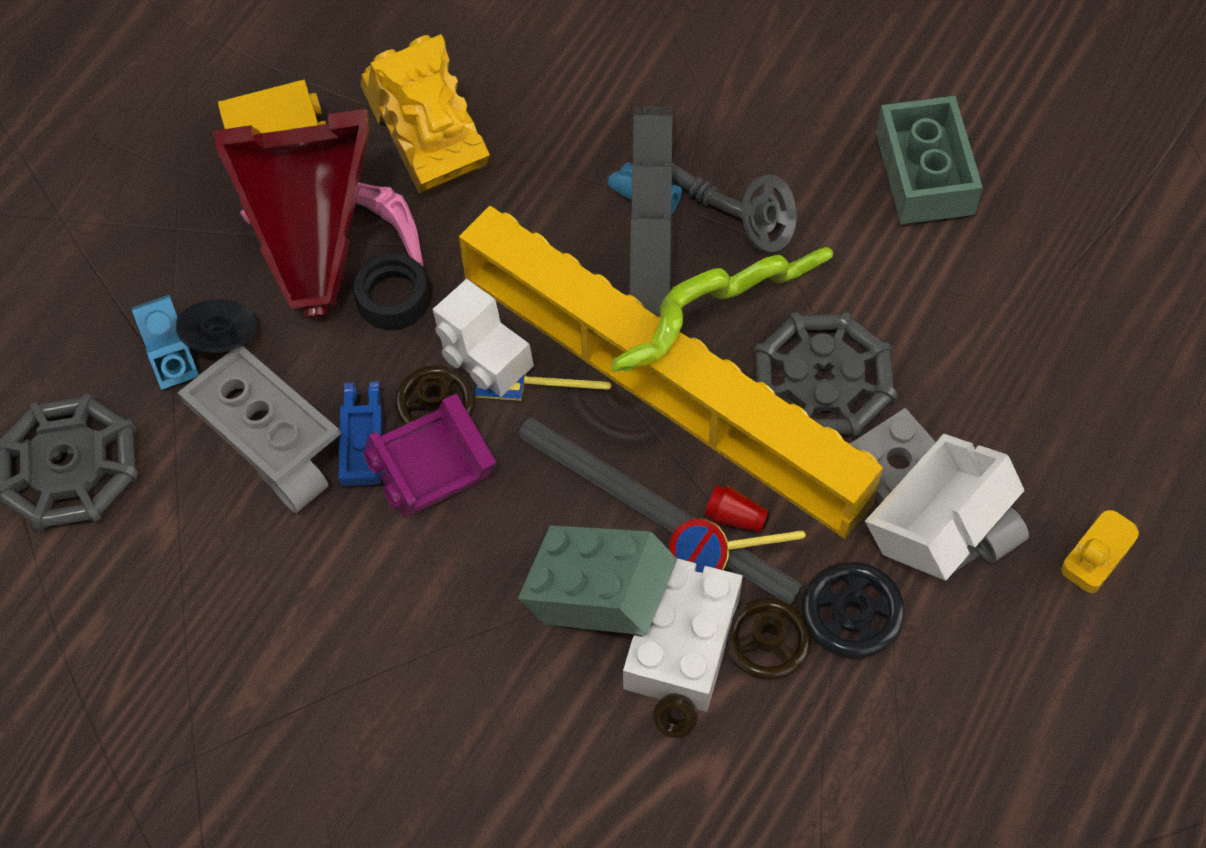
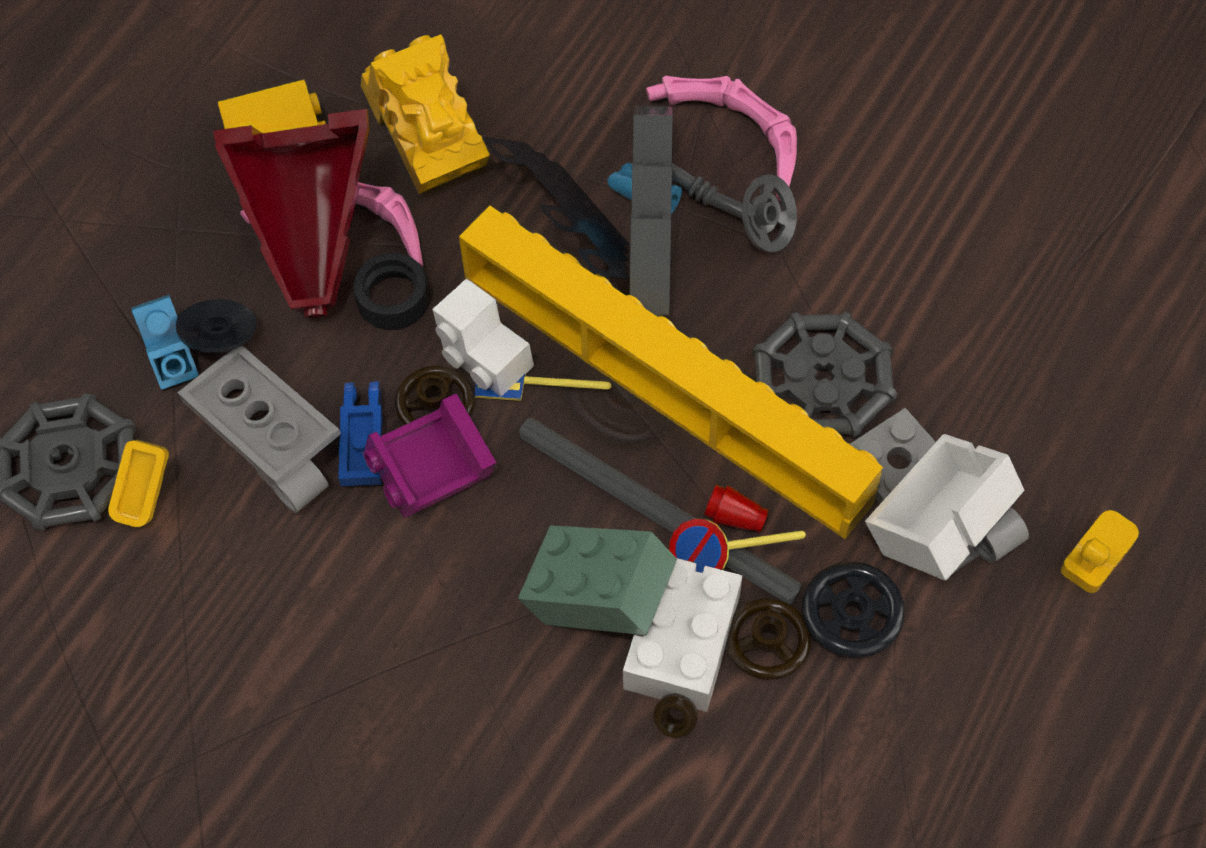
(138, 483): none -> yellow piece
(575, 206): none -> black piece
(720, 287): lime animal -> none
(736, 97): none -> bright pink animal
(928, 160): sand green brick -> none

